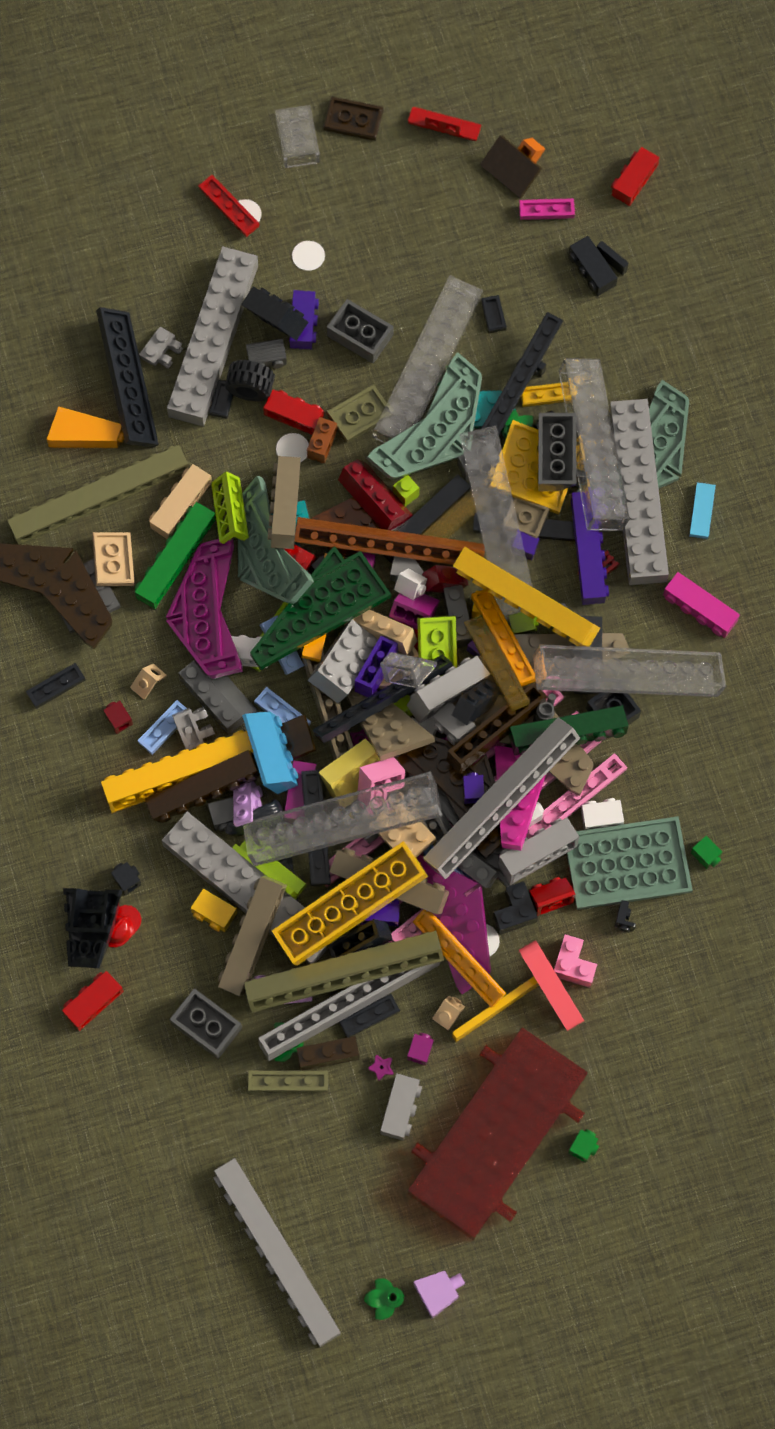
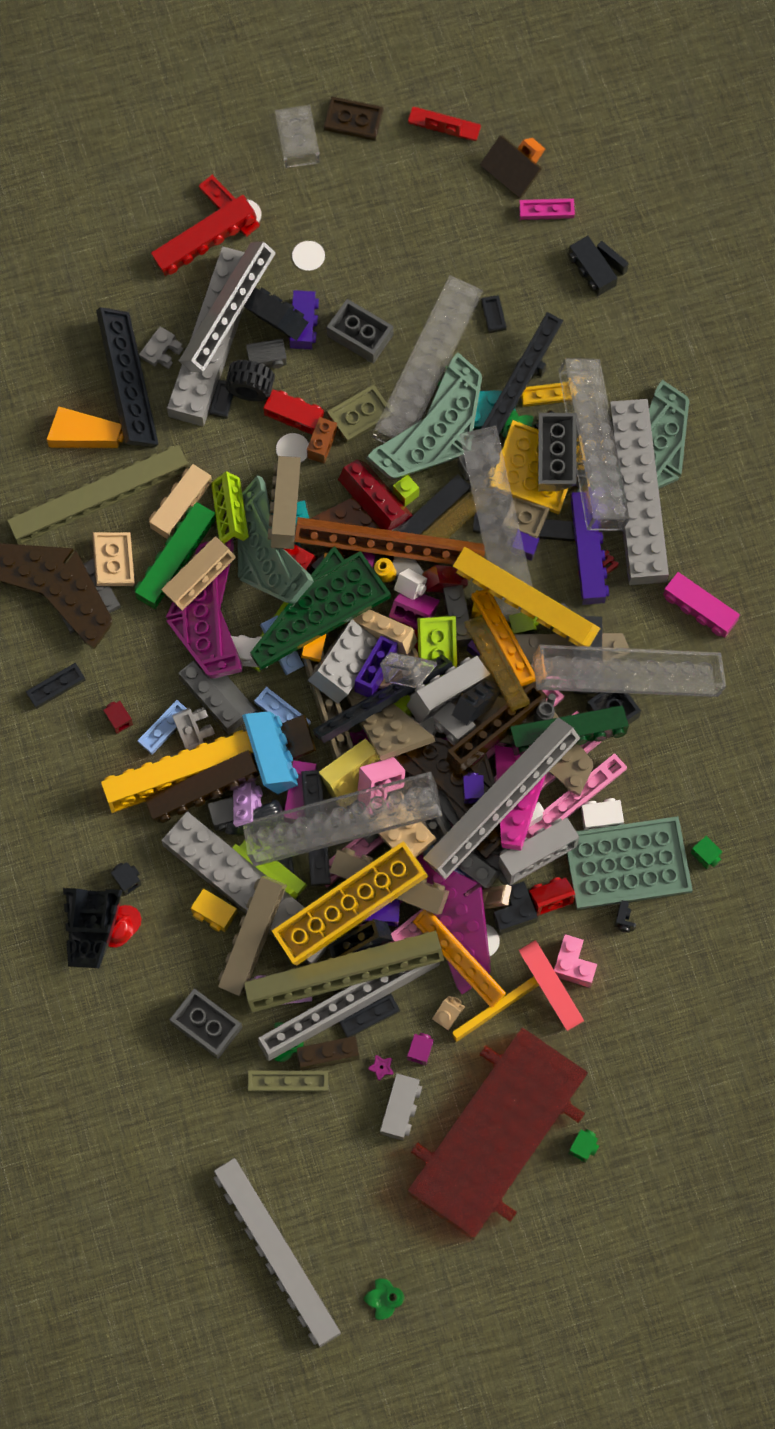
(92, 1000): red brick -> none
(146, 680): tan bracket -> none
(198, 573): none -> tan brick
(204, 235): none -> red brick
(227, 307): none -> light grey brick
(385, 570): none -> yellow brick
(438, 1291): lavender torso -> none
(496, 896): none -> tan tile
(634, 176): red brick -> none
(702, 510): medium azure tile -> none

